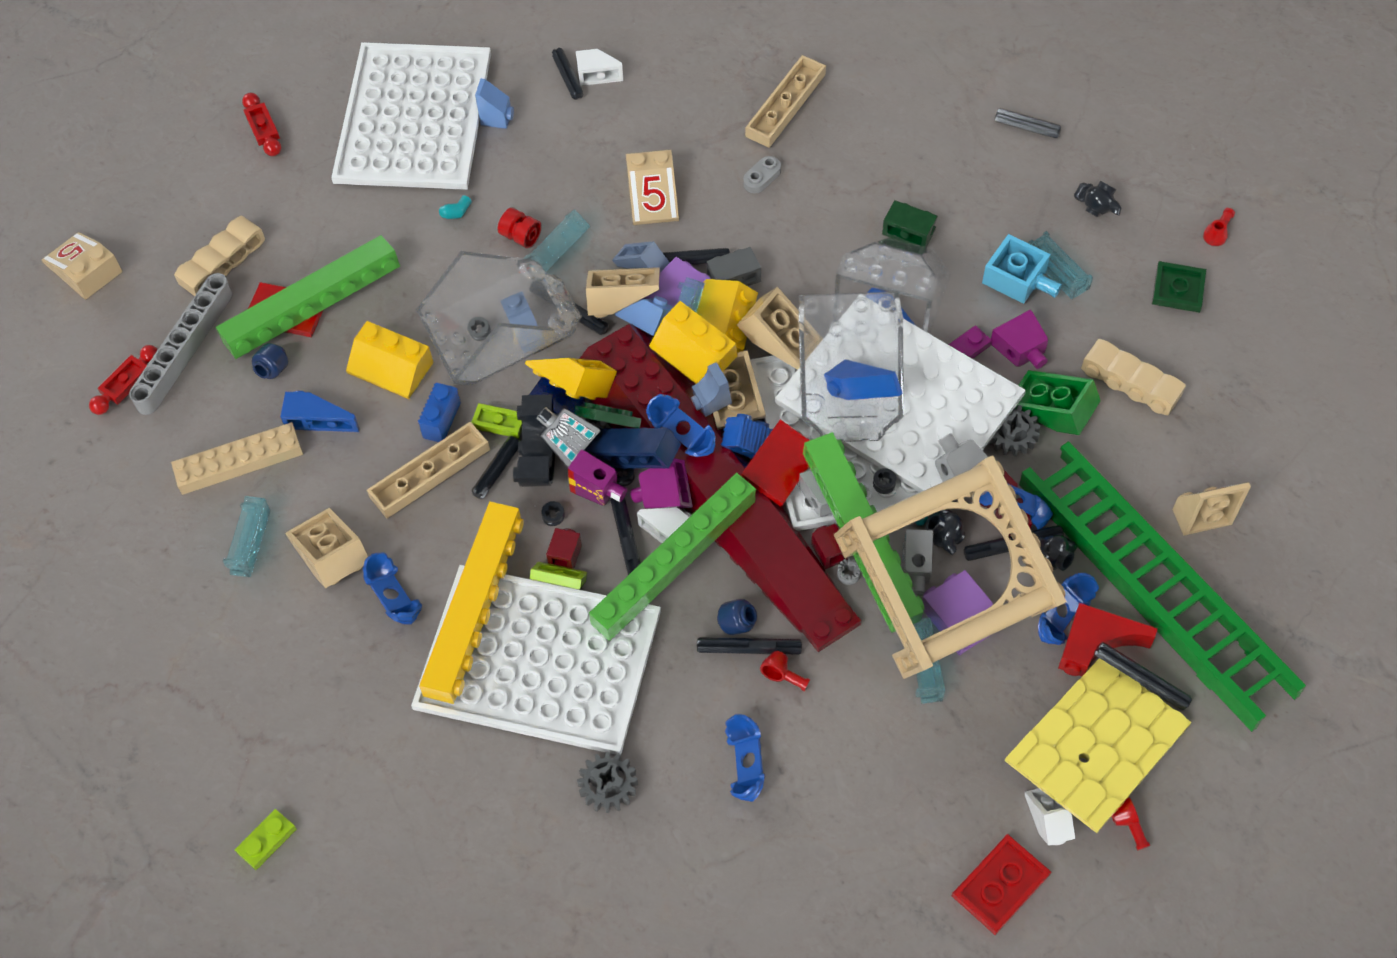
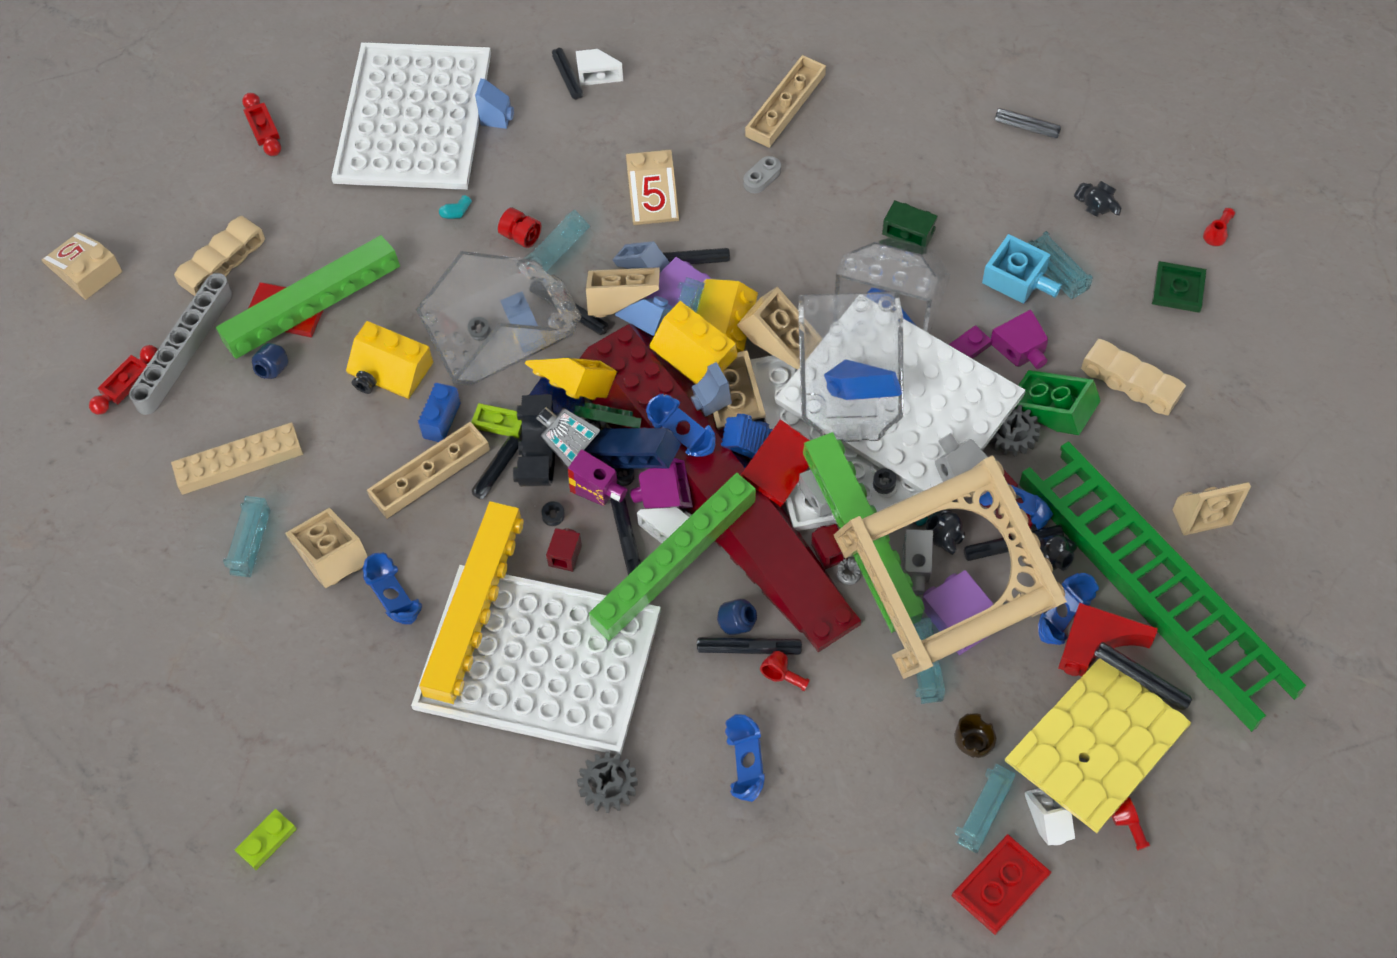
(315, 414): blue slope -> none
(364, 382): none -> black bush
(558, 575): lime plate -> none
(736, 266): dark grey hinge -> none
(974, 736): none -> dark brown hair
(986, 808): none -> clear light blue container

